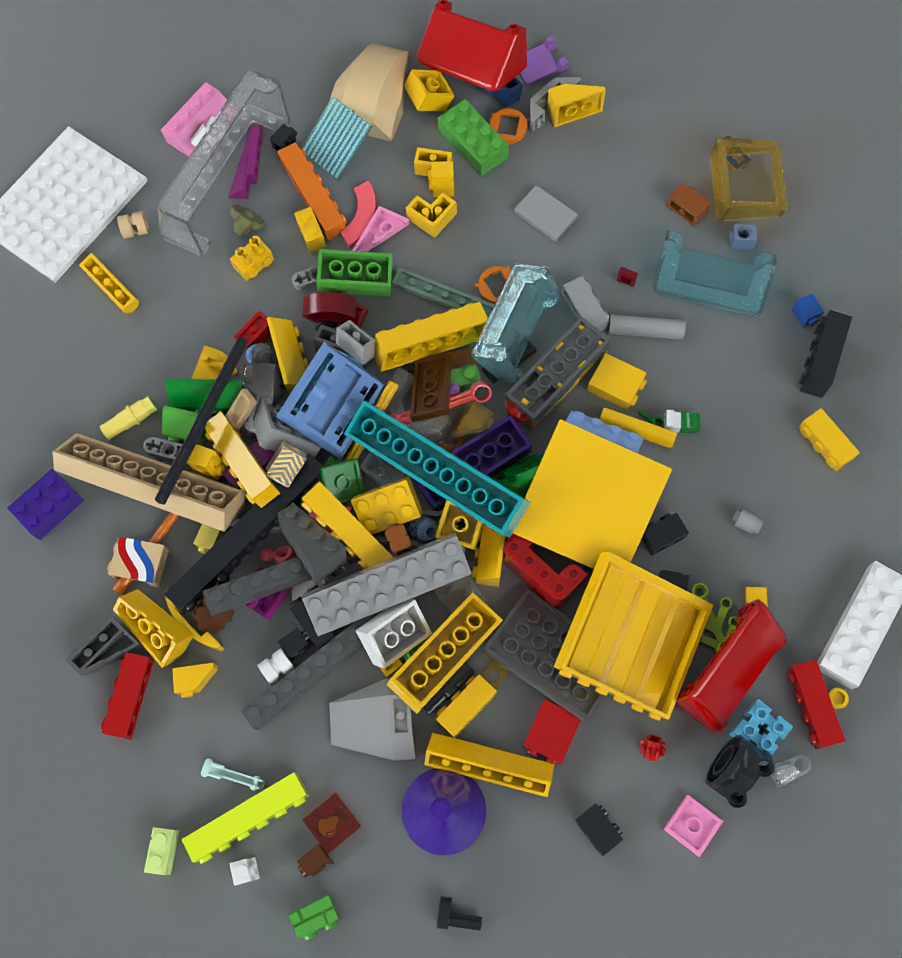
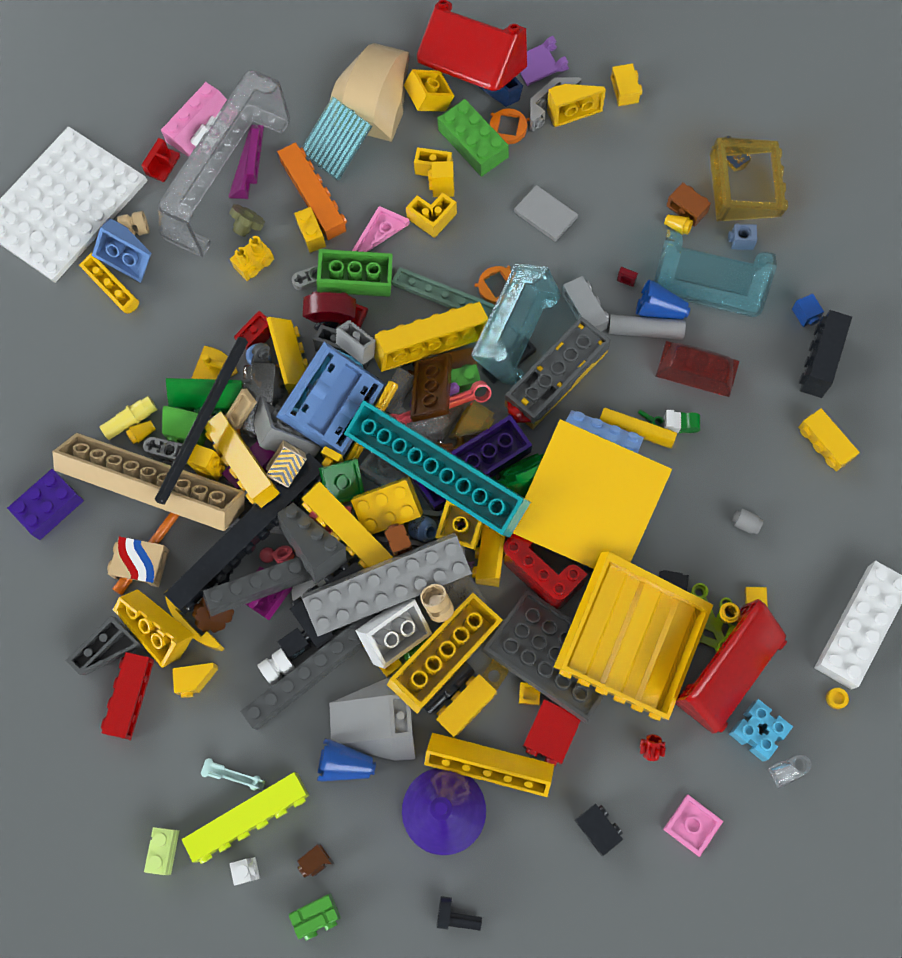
(121, 250): none -> medium blue slope
(139, 432): none -> yellow cone
(160, 161): none -> red panel
(207, 538): light yellow brick -> none
(283, 137): black brick -> none
(330, 457): none -> yellow tile
(331, 823): clear red tile -> none
(343, 763): none -> blue cone
(364, 213): coral tile -> none
(437, 603): none -> tan wheel
(528, 694): none -> yellow tile
(617, 382): yellow brick -> none
(625, 84): none -> yellow brick
(661, 303): none -> blue cone
(664, 533): black brick -> none
(679, 223): none -> yellow cone
(697, 368): none -> clear red windscreen
(730, 609): none -> yellow cone
(738, 769): black piece -> none
(815, 704): red brick -> none

